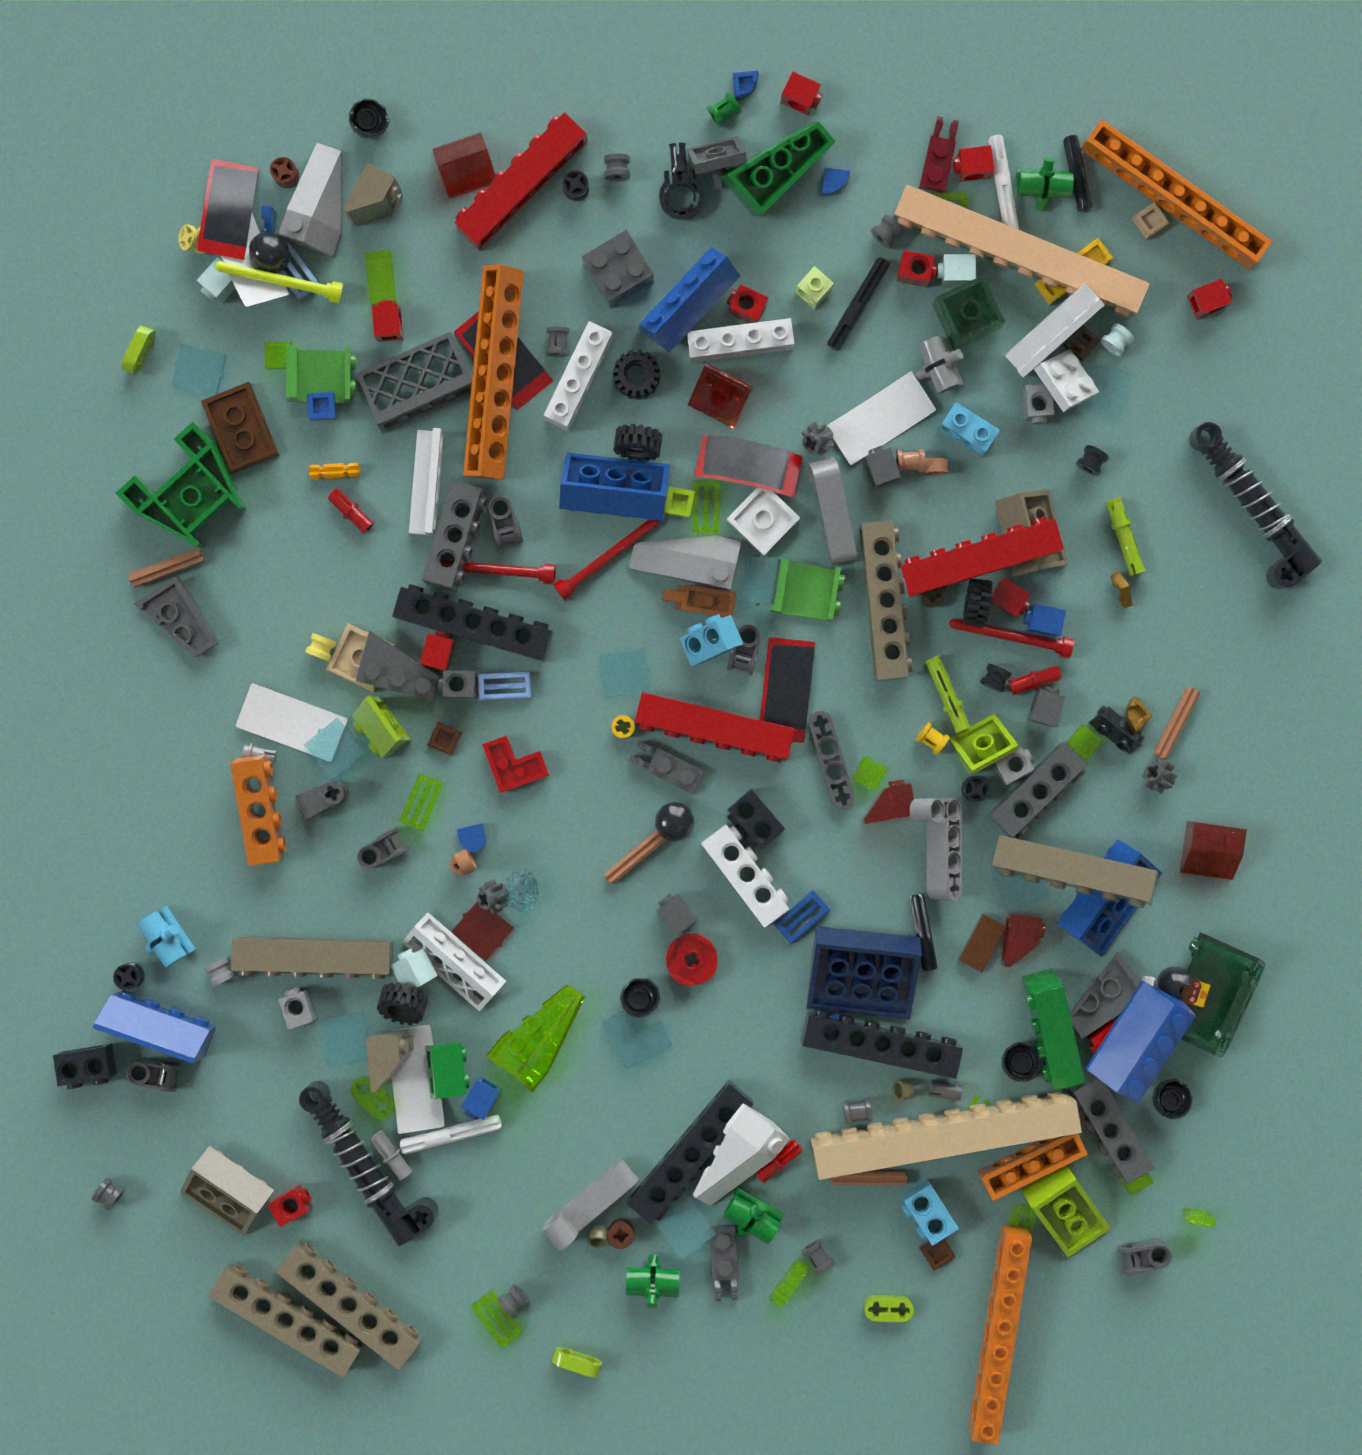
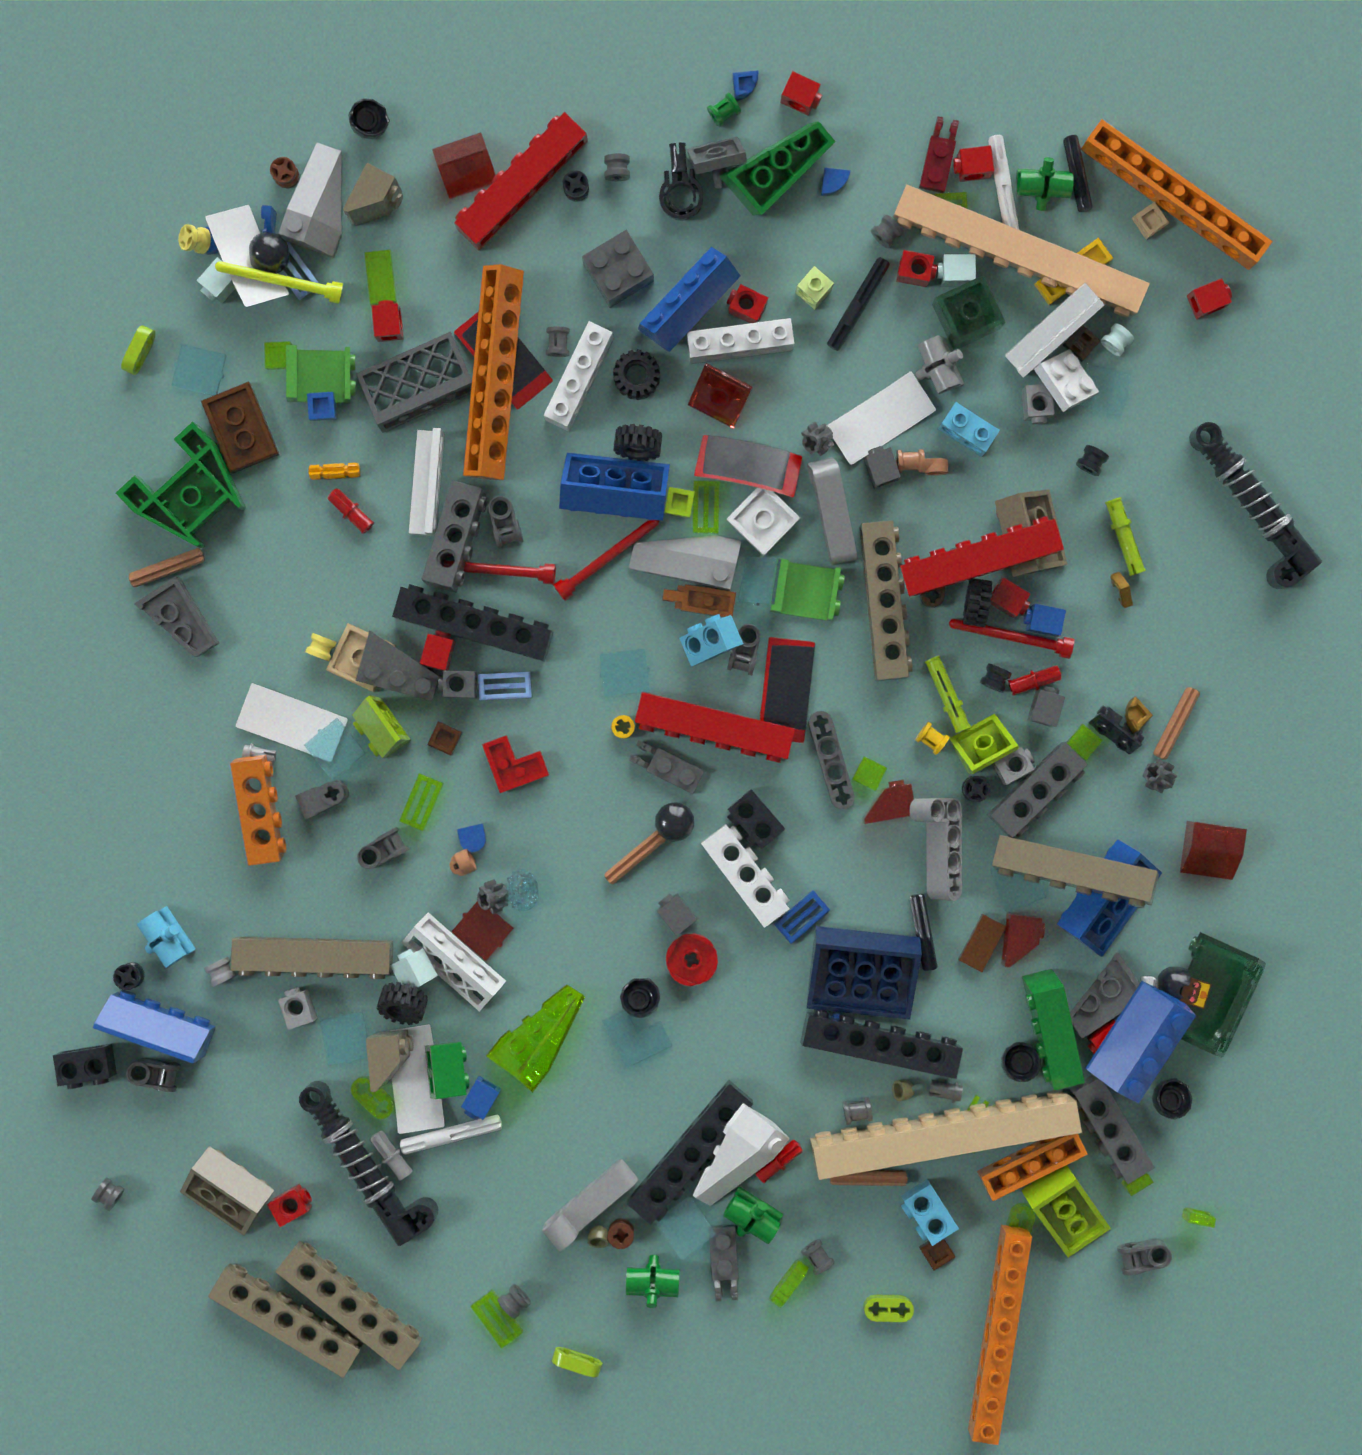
(227, 209): sticker -> none

